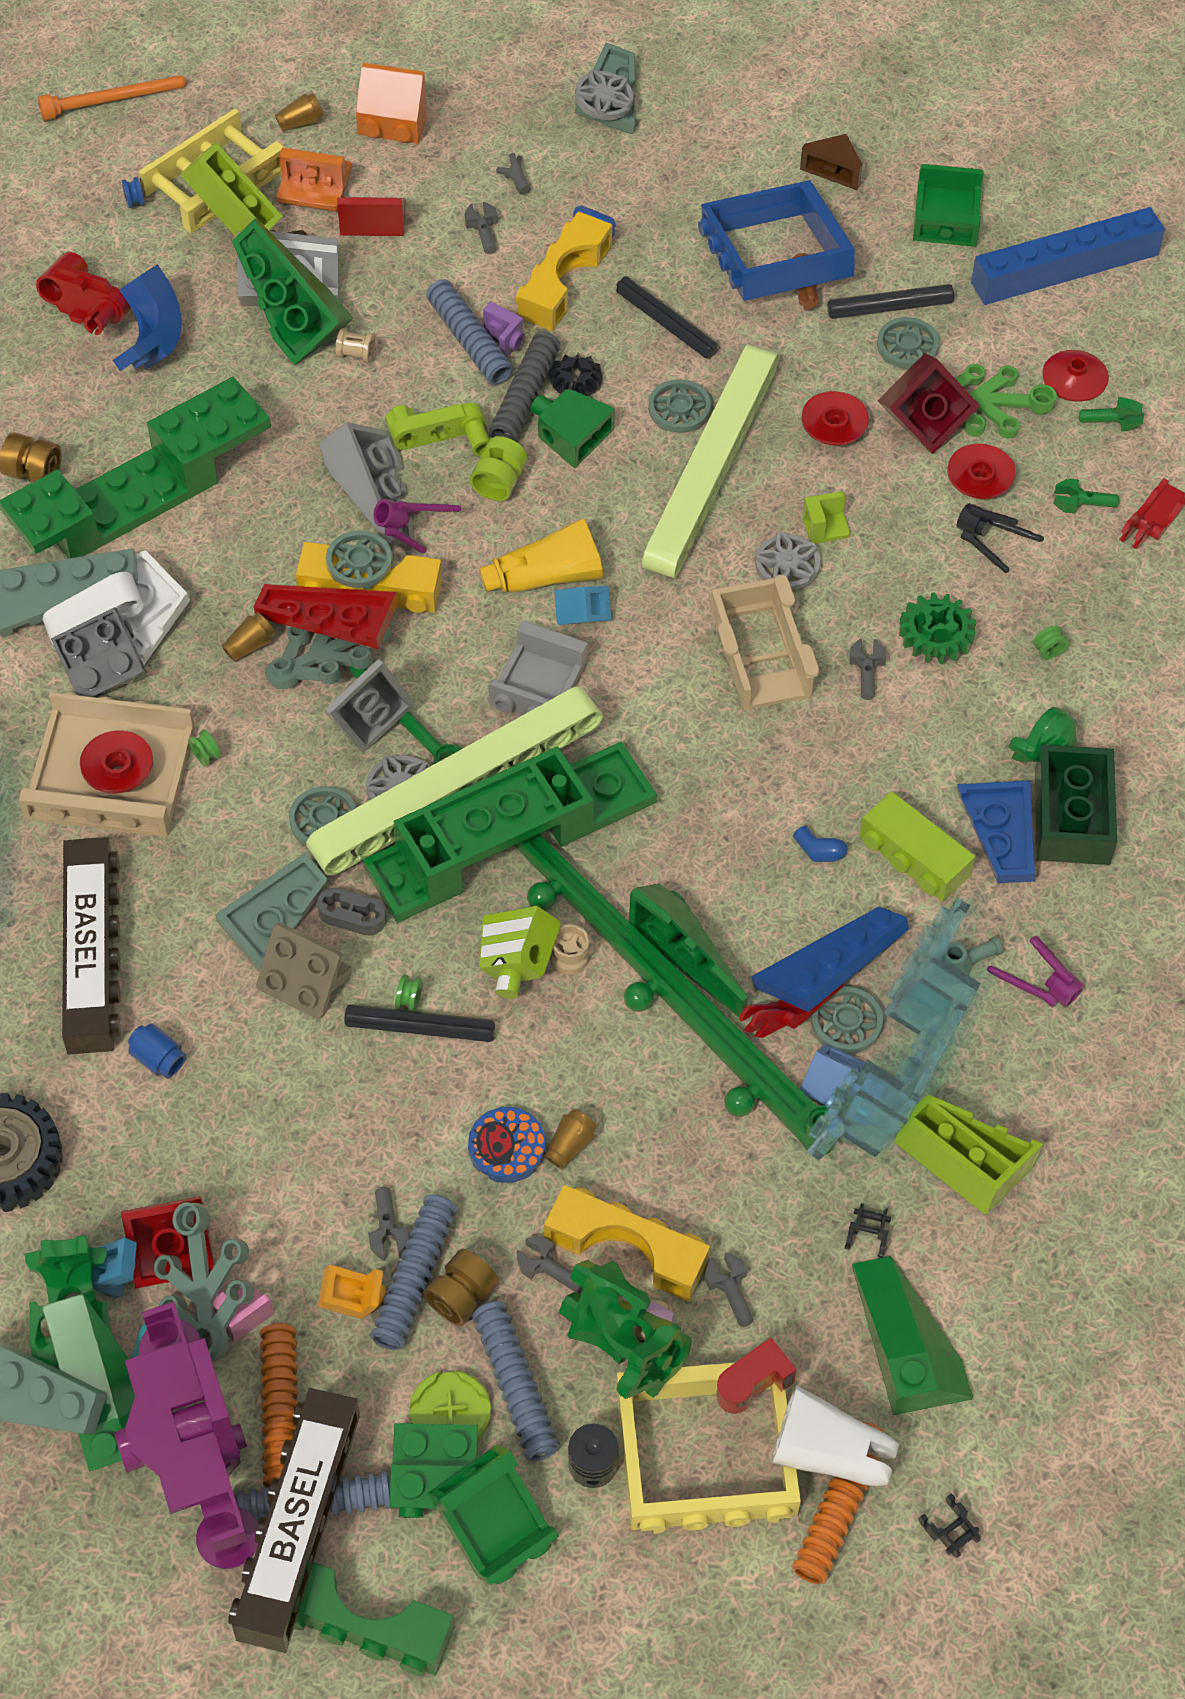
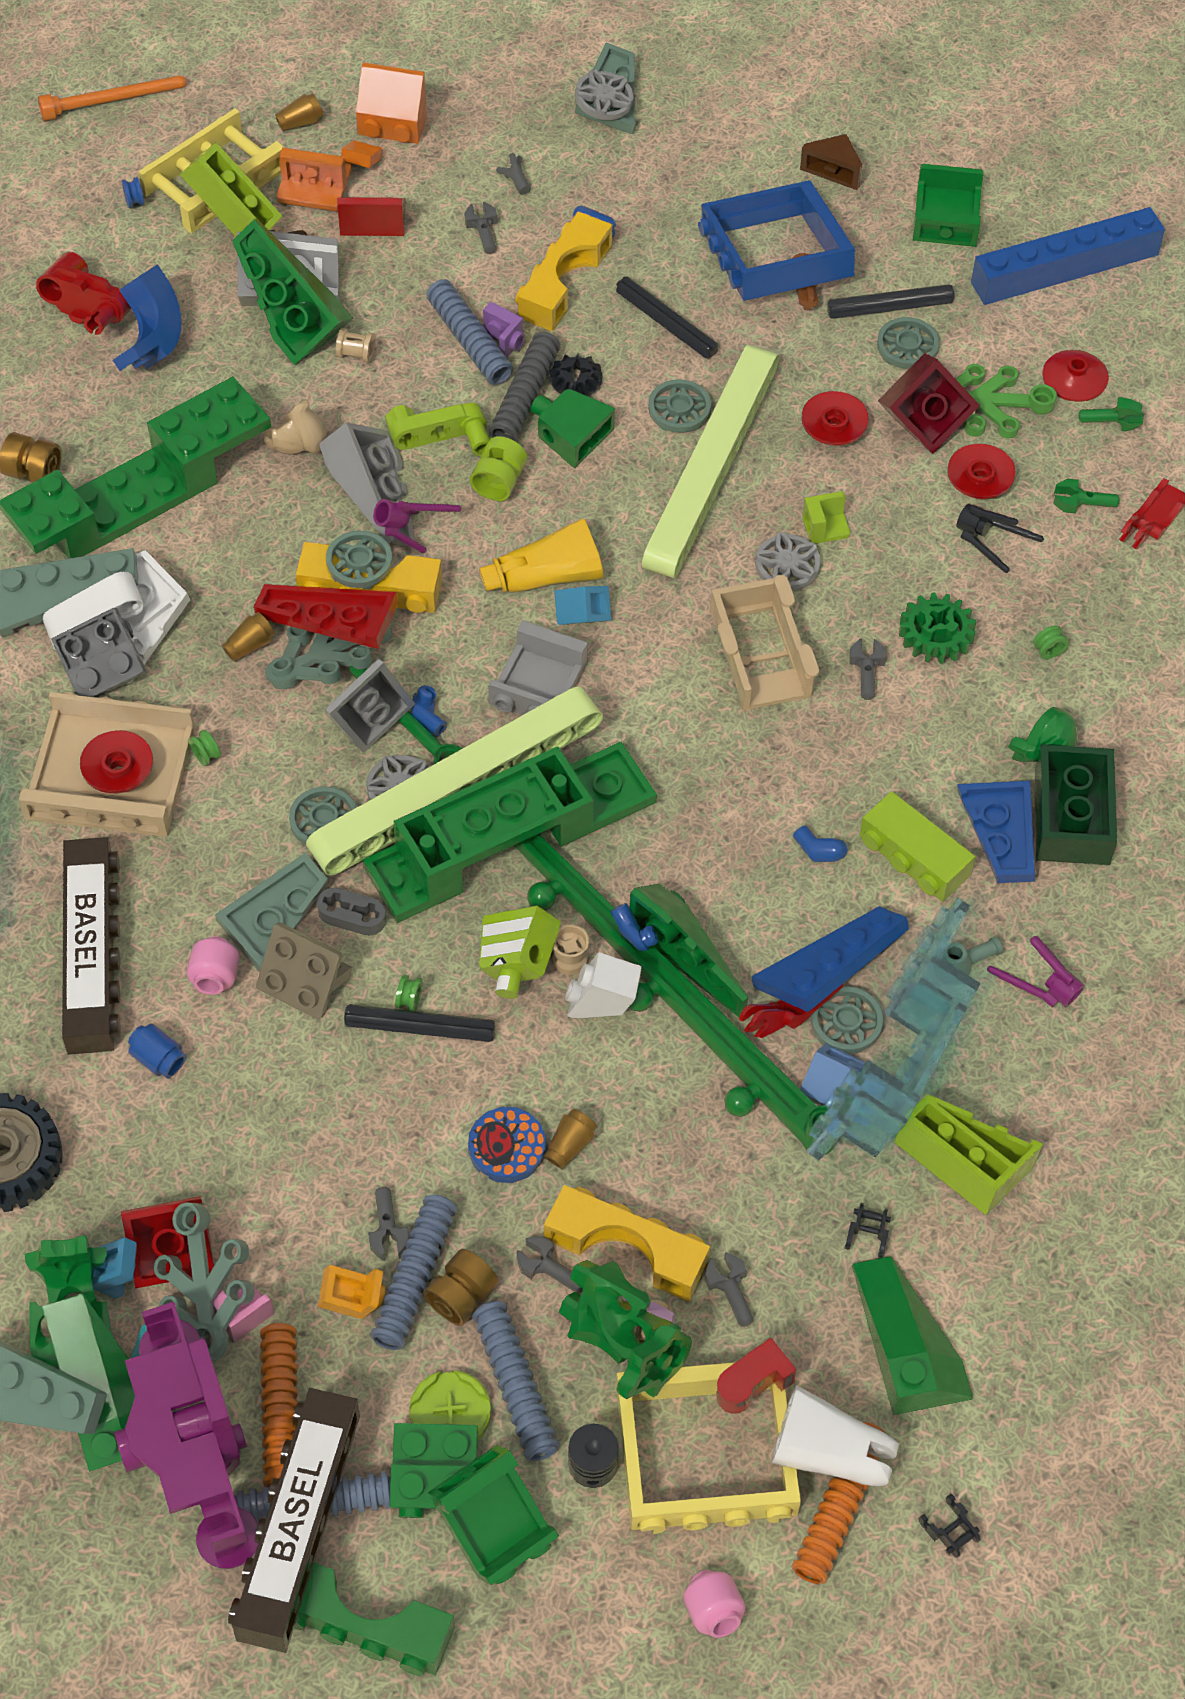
(213, 965): none -> bright pink head
(298, 432): none -> tan hair
(361, 153): none -> orange tile
(424, 710): none -> blue arm
(603, 988): none -> white slope
(630, 929): none -> blue arm
(714, 1603): none -> bright pink head

